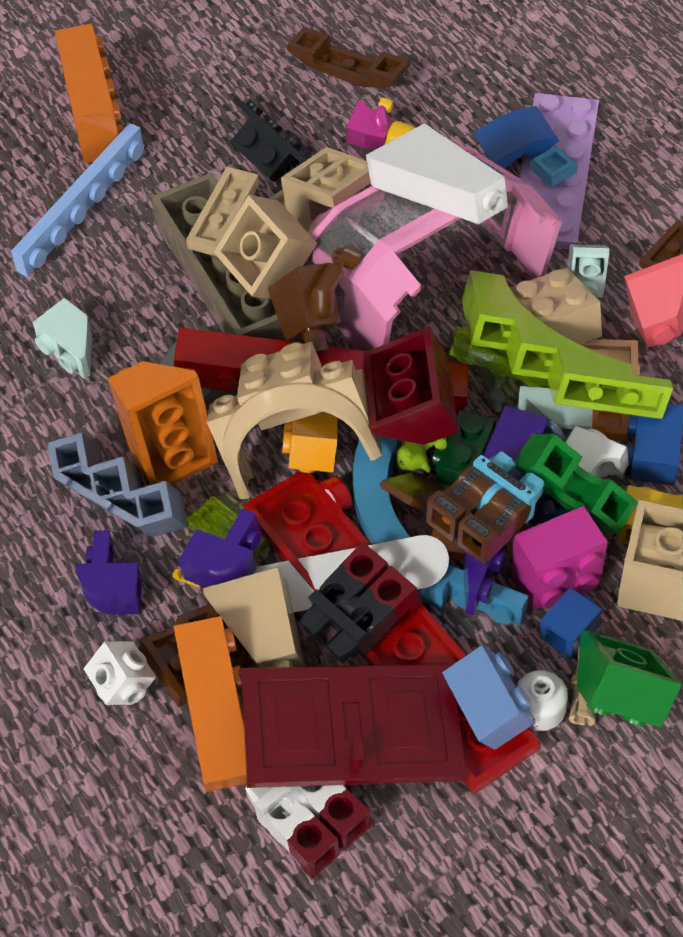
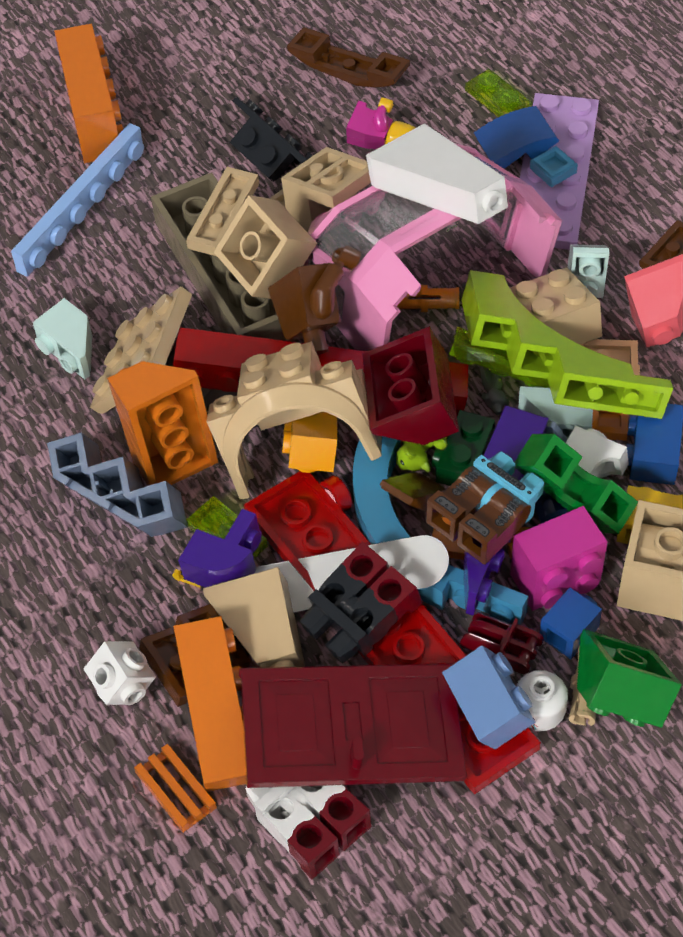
(109, 585): dark purple brick -> none
(144, 338): none -> tan plate
(156, 762): none -> orange tile
(448, 299): none -> orange pin
(496, 93): none -> clear neon green plate
(501, 637): none -> dark red arm

